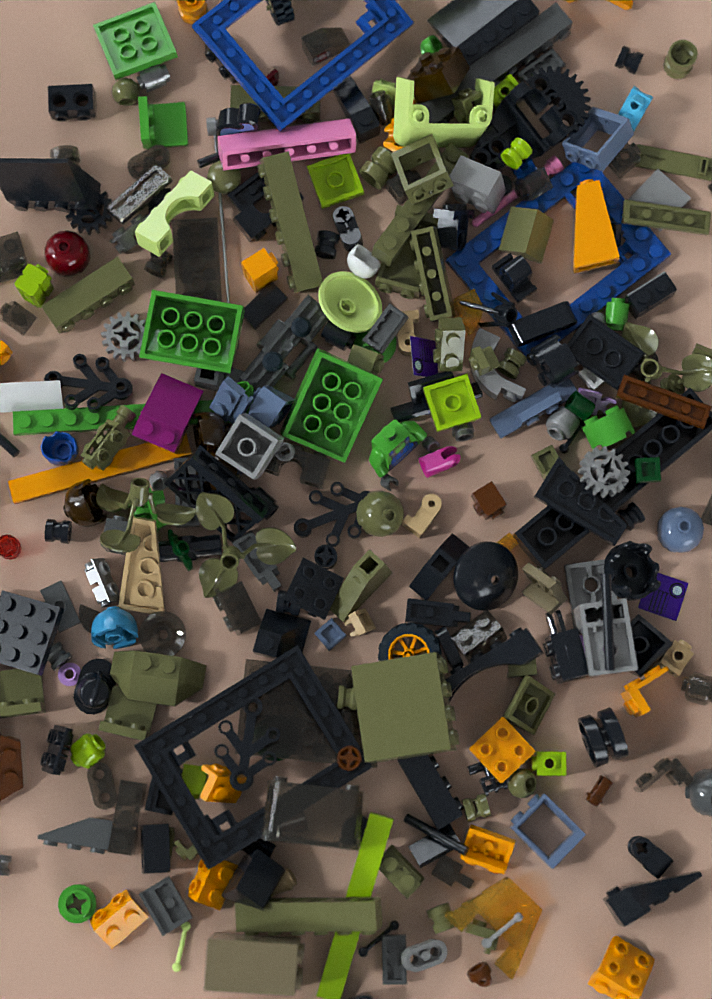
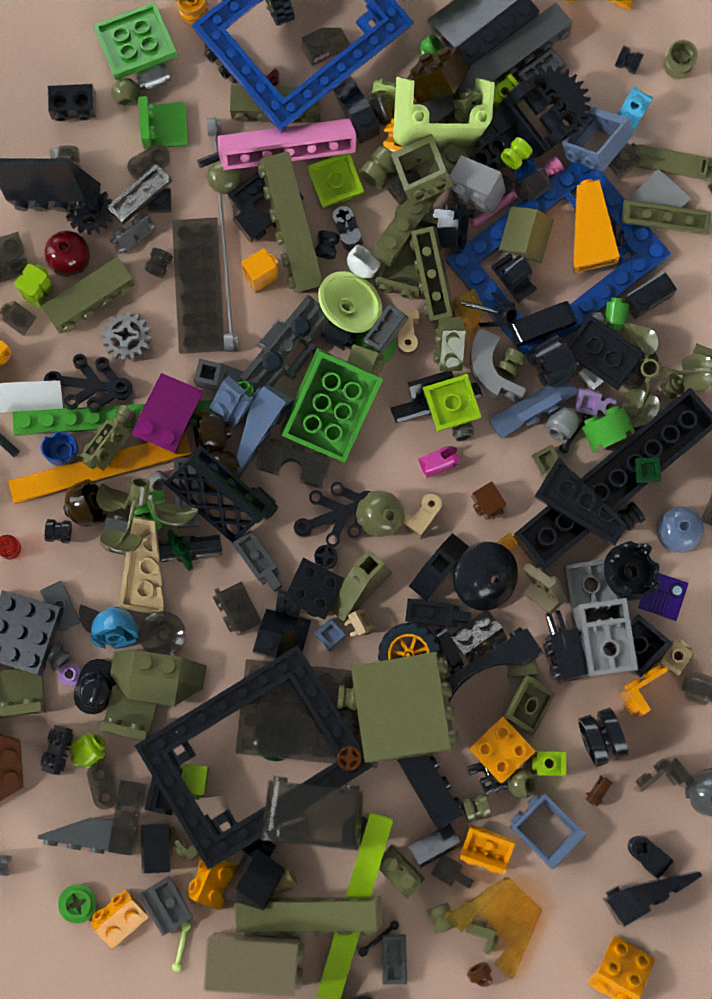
(99, 571): light grey hinge -> none
(191, 193): yellowish green arch -> none
(192, 331): bright green slope -> none
(218, 785): light orange bracket -> none
(238, 120): black animal -> none
(246, 748): black plant -> none
(249, 446): light grey brick -> none
(264, 305): black tile -> none
(272, 544): olive plant -> none
(283, 448): light grey hinge -> none
(395, 444): bright green torso -> none
(422, 356): dark purple sticker -> none
(422, 955): light grey plate -> none
(436, 834): black bar -> none
(483, 360): olive bracket -> none
(487, 942): light grey hinge -> none
(580, 405): dark green beam -> none
(607, 622): black bar -> none
(614, 472): light grey gear -> none
(663, 401): reddish brown tile -> none

